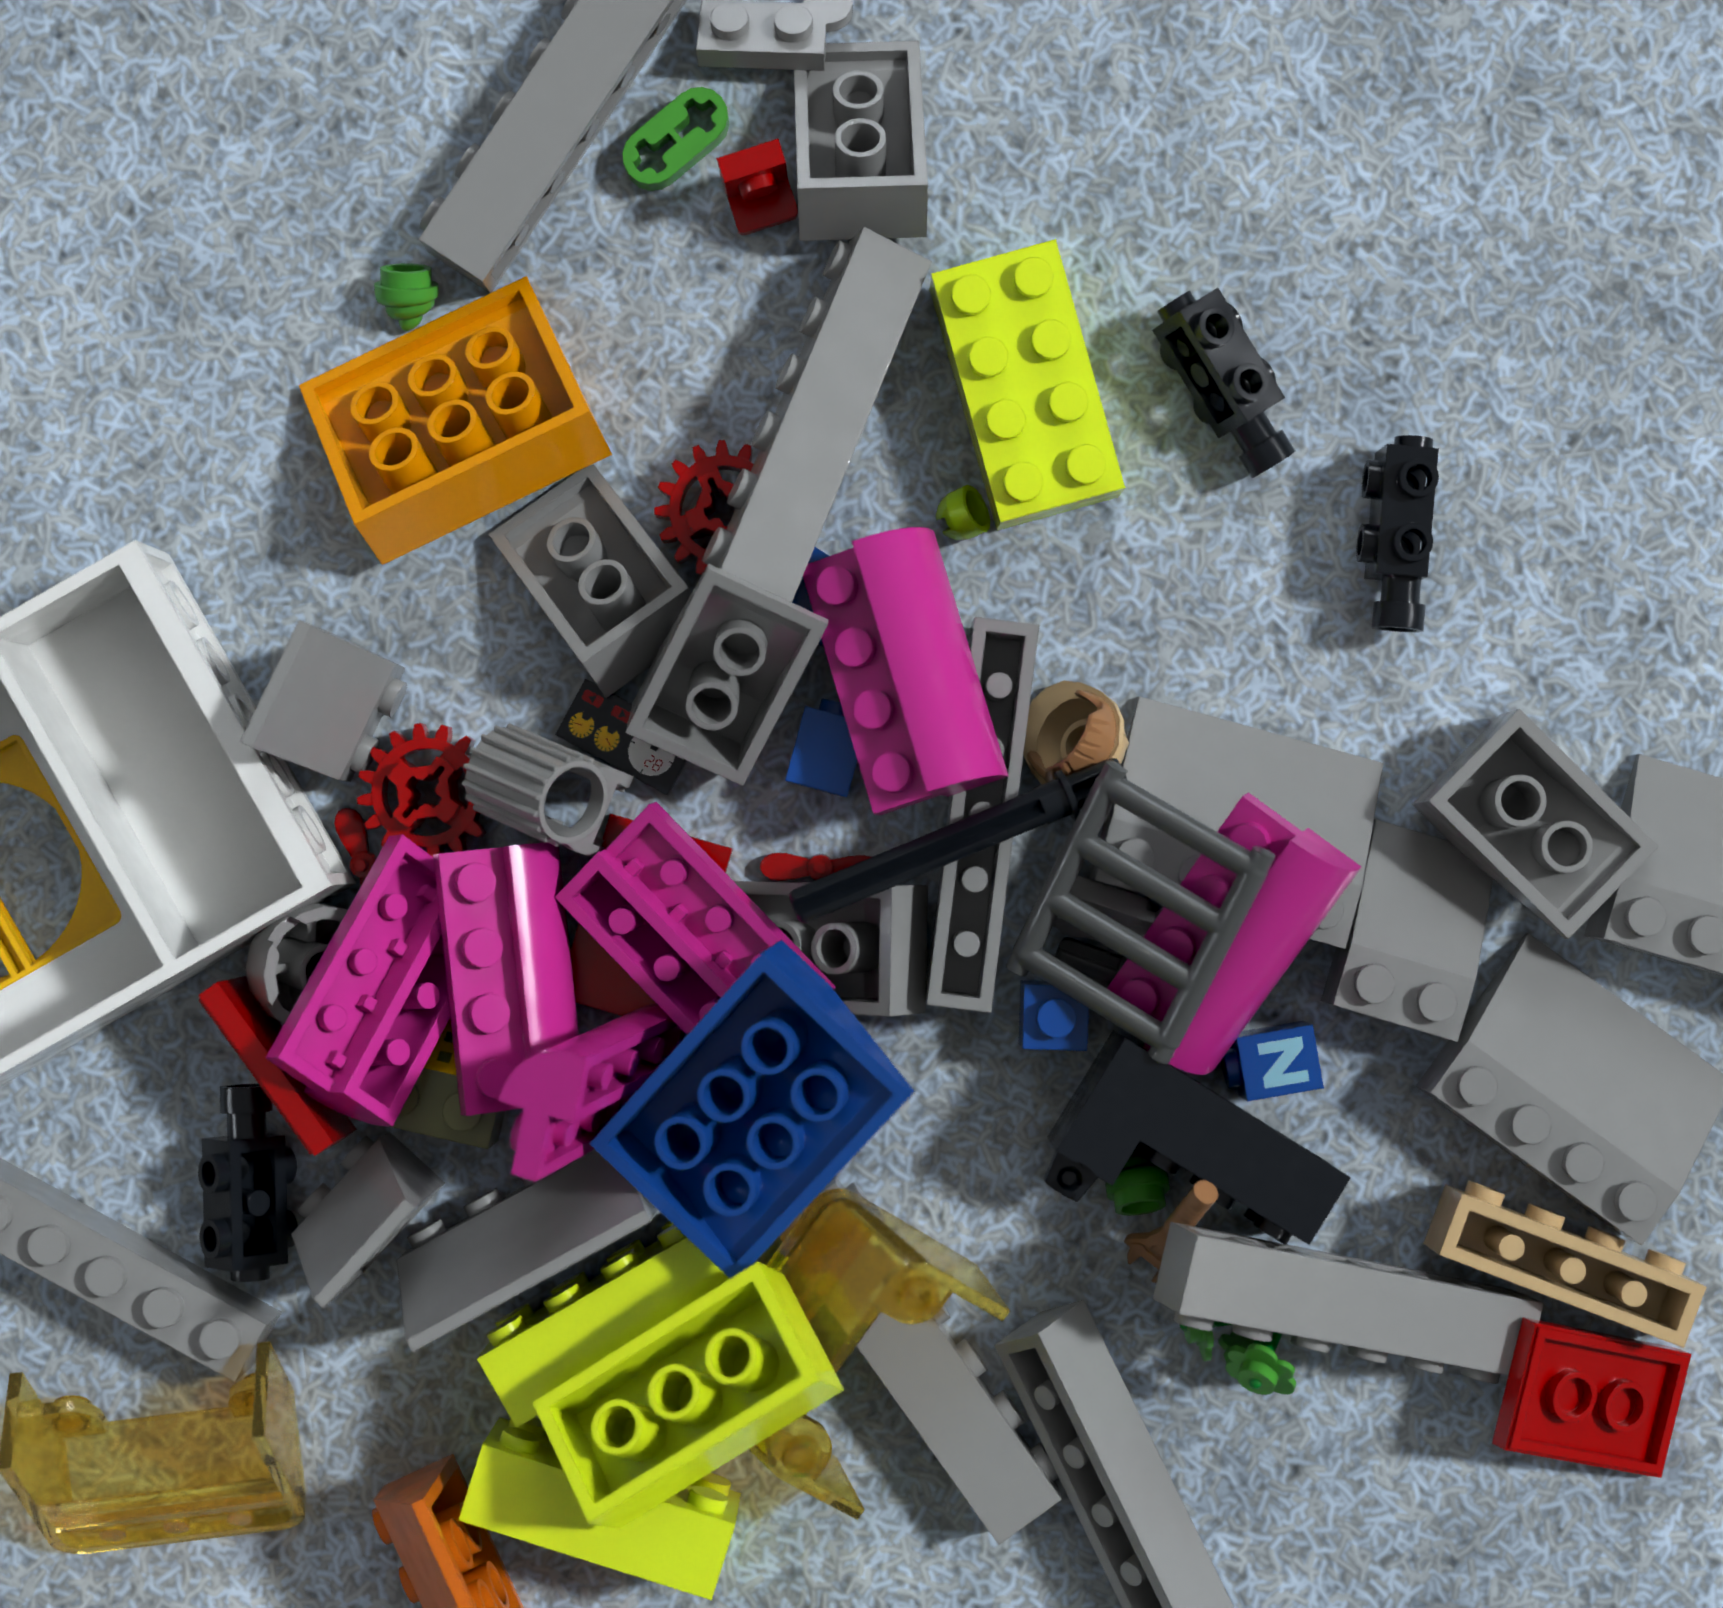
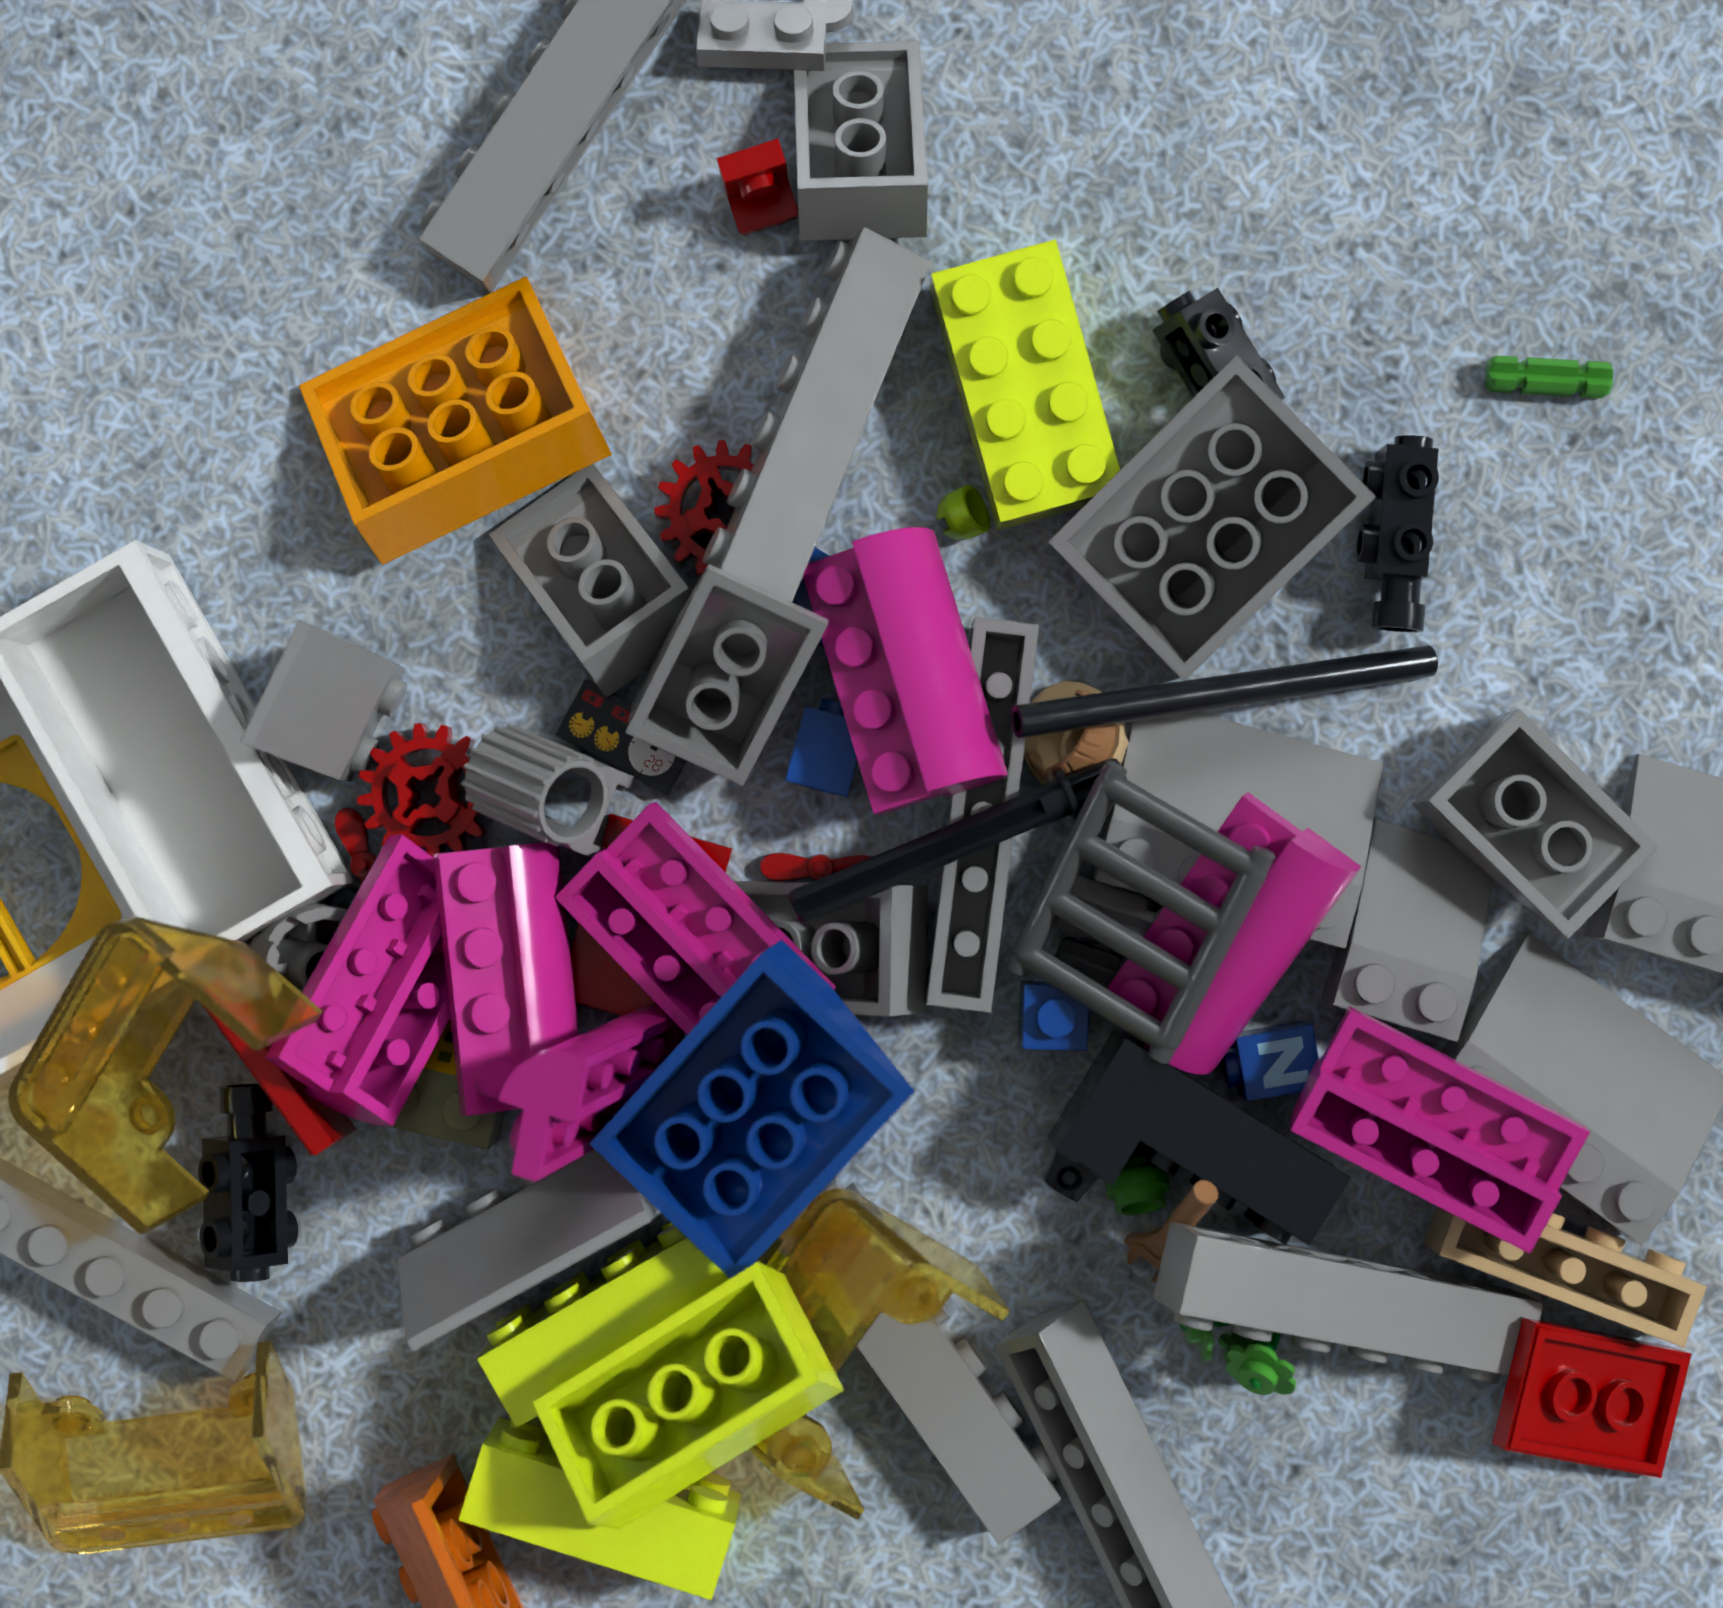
(89, 1069): none -> clear yellow windscreen
(361, 1214): light grey slope -> none
(406, 292): bright green plate -> none
(666, 127): bright green beam -> none
(1211, 518): none -> light grey slope
(1222, 691): none -> black piece
(1438, 1129): none -> dark pink brick
(1549, 376): none -> bright green axle

